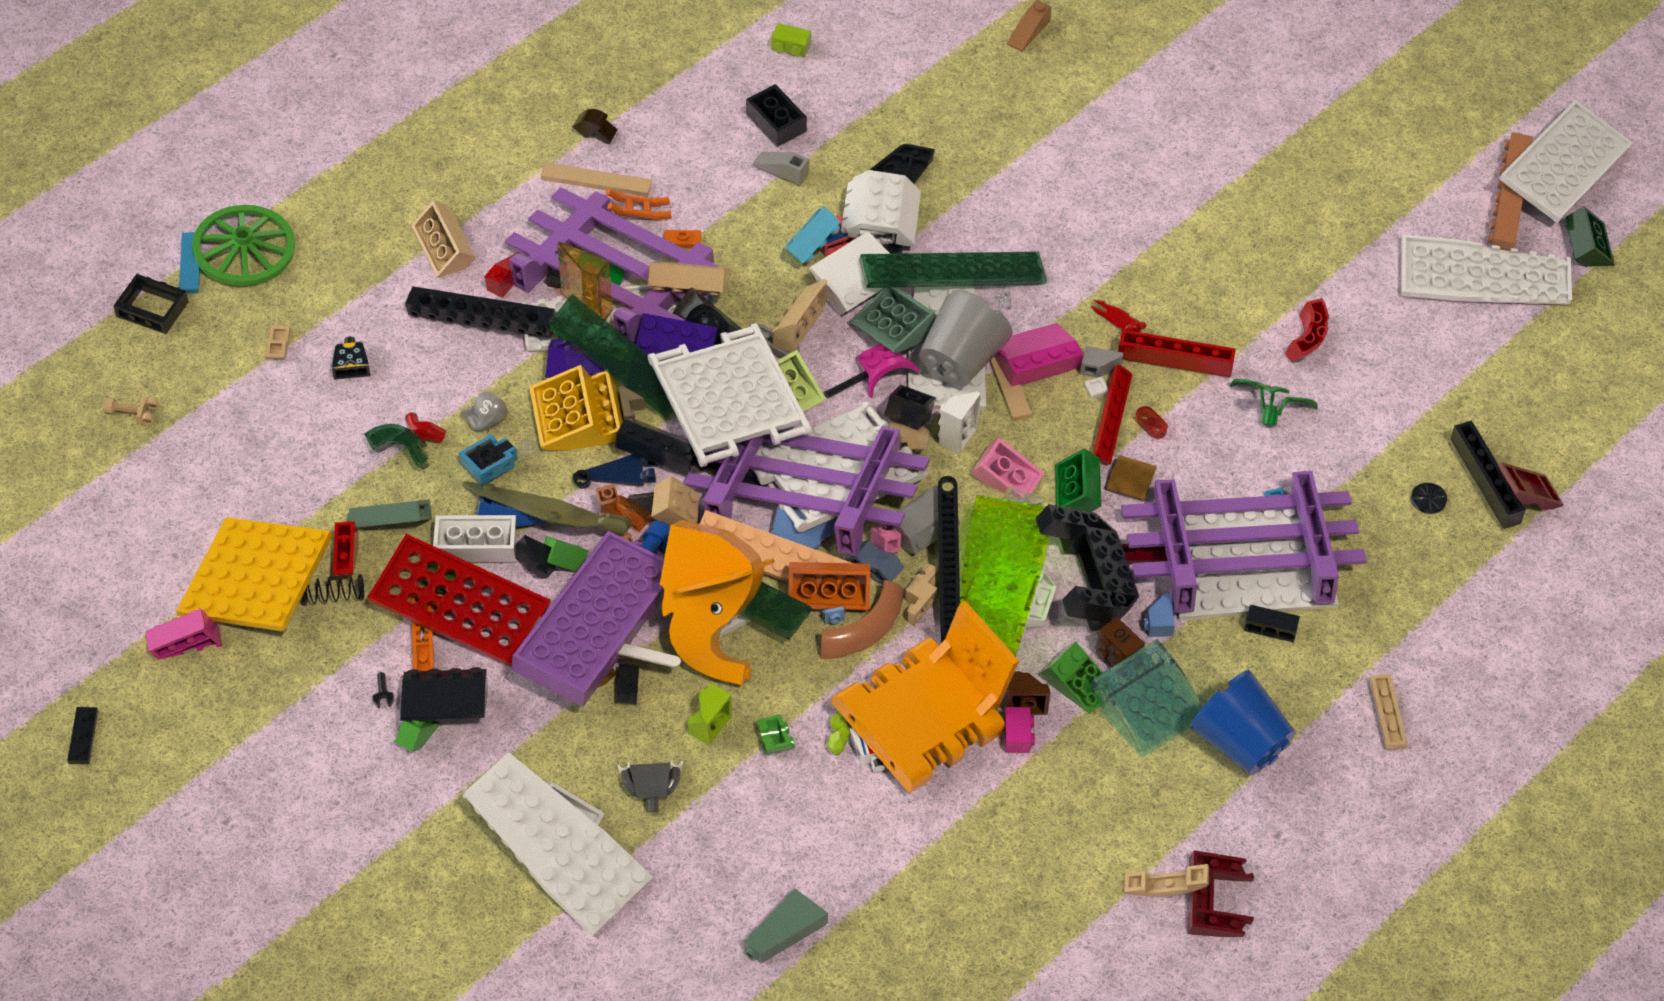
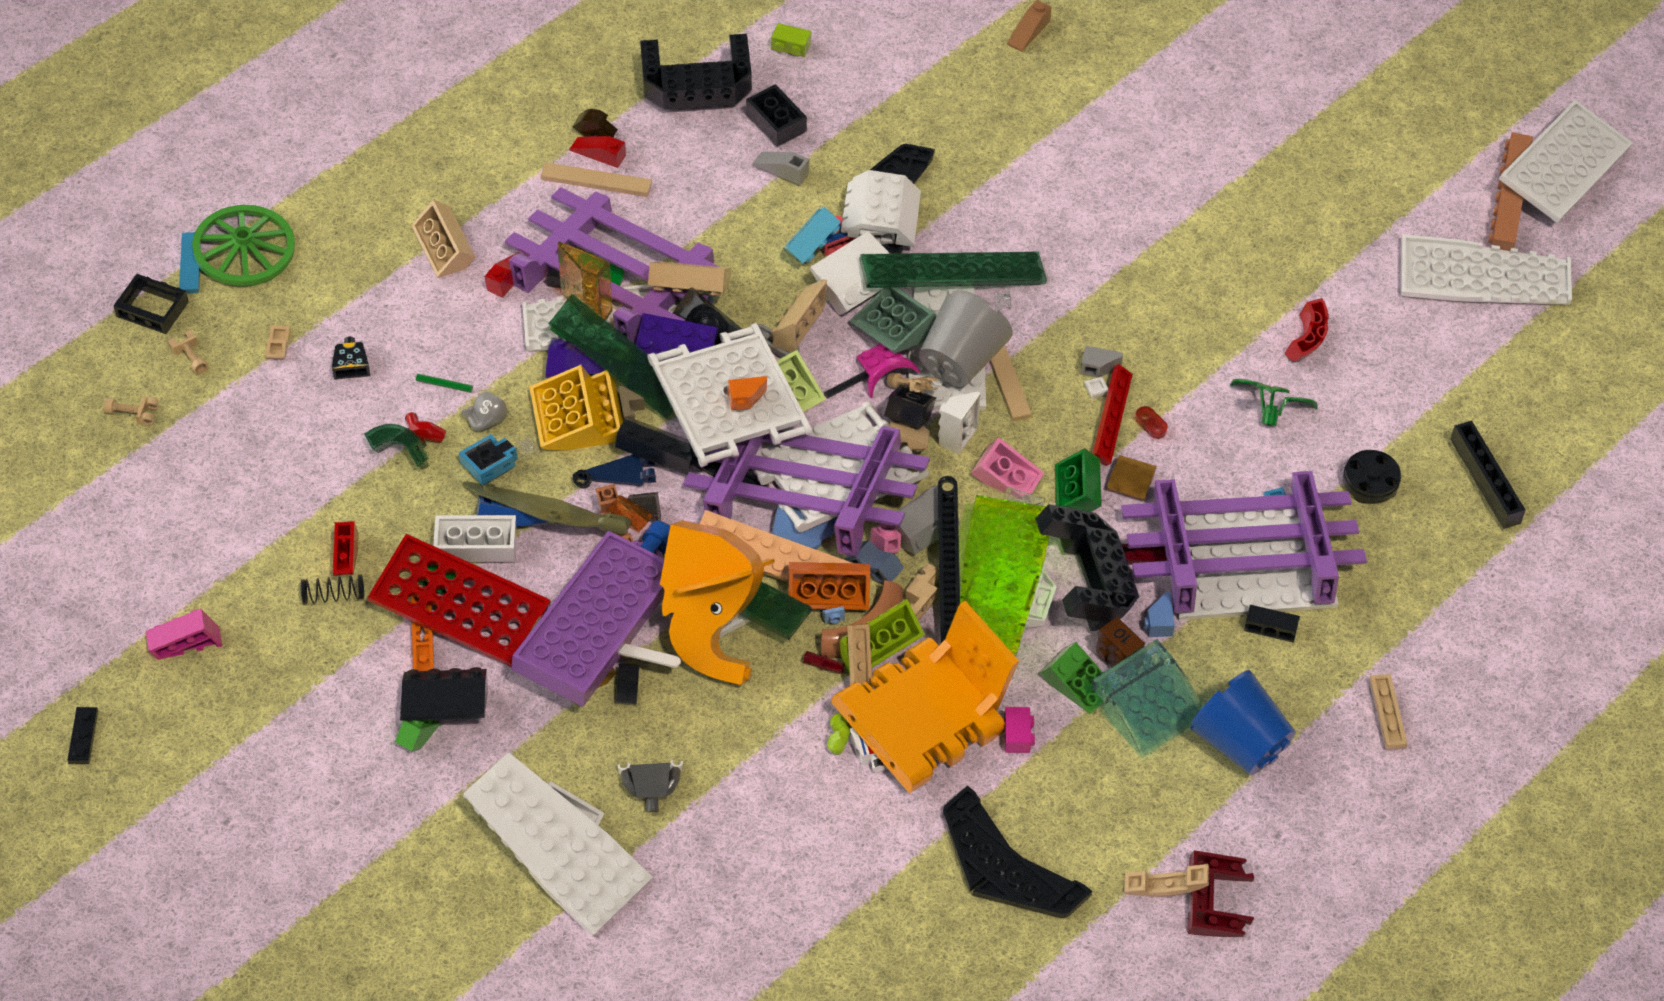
(186, 345): none -> tan bar
(255, 573): yellow plate -> none
(383, 693): black bar -> none
(390, 513): sand green slope -> none
(444, 383): none -> green bar
(480, 311): black brick -> none
(535, 556): black slope -> none
(565, 554): bright green panel -> none
(600, 148): none -> red slope
(647, 202): orange piece -> none
(674, 502): tan brick -> none
(683, 238): orange plate -> none
(697, 82): none -> black wedge
(713, 714): lime slope -> none
(746, 392): none -> orange slope
(775, 734): bright green cylinder -> none
(785, 926): sand green slope -> none
(823, 662): none -> dark red axle
(859, 653): none -> tan plate
(888, 633): none -> lime slope
(920, 384): none -> tan bar
(1005, 873): none -> black wing
(1028, 692): reddish brown slope -> none
(1039, 354): dark pink slope -> none
(1119, 317): red piece -> none
(1177, 353): red brick -> none
(1372, 476): none -> black piece
(1429, 498): black wheel -> none
(1530, 487): dark red slope -> none
(1589, 239): dark green slope -> none

